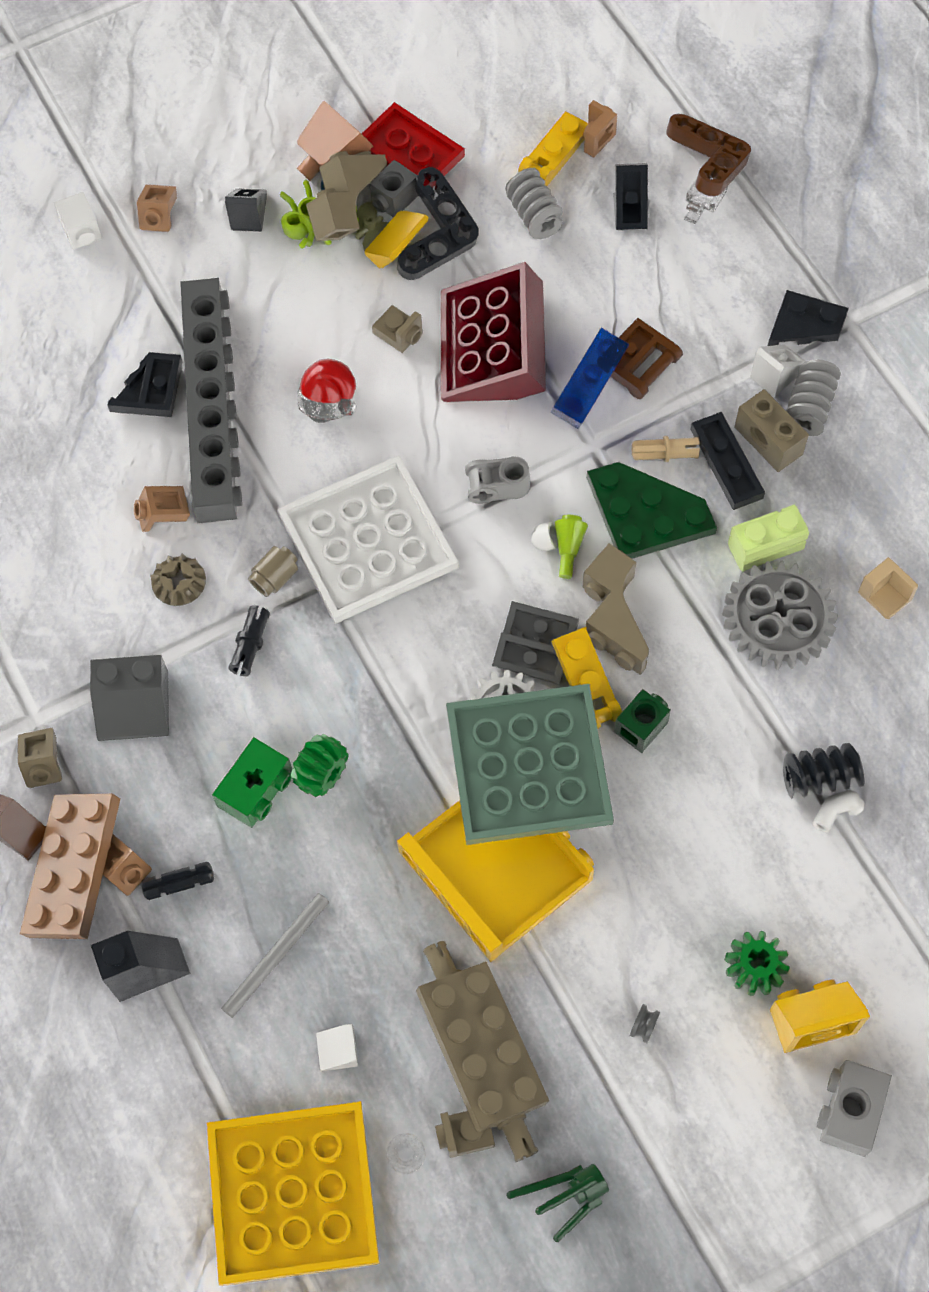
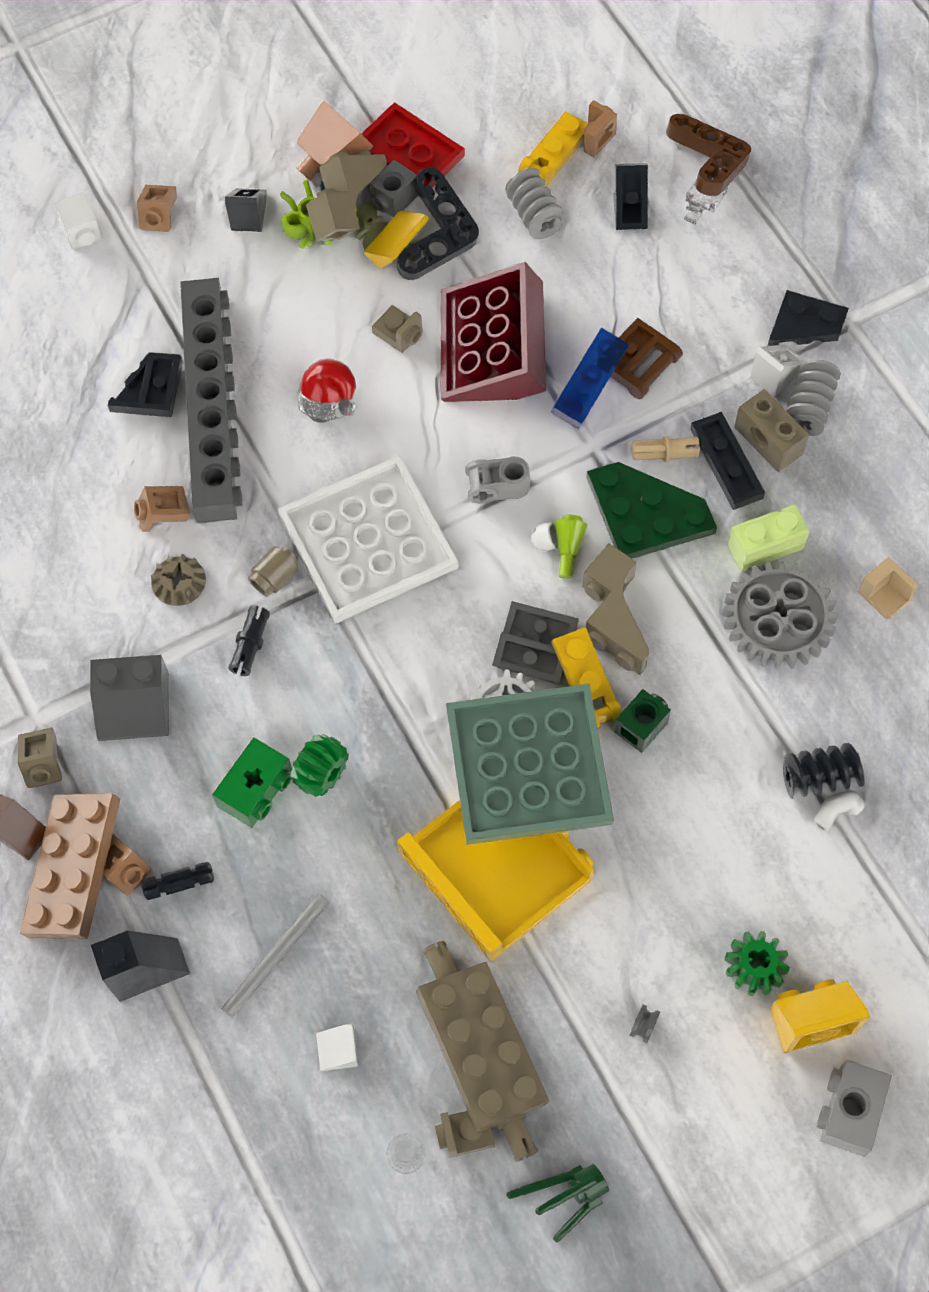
(291, 1194): yellow plate -> none

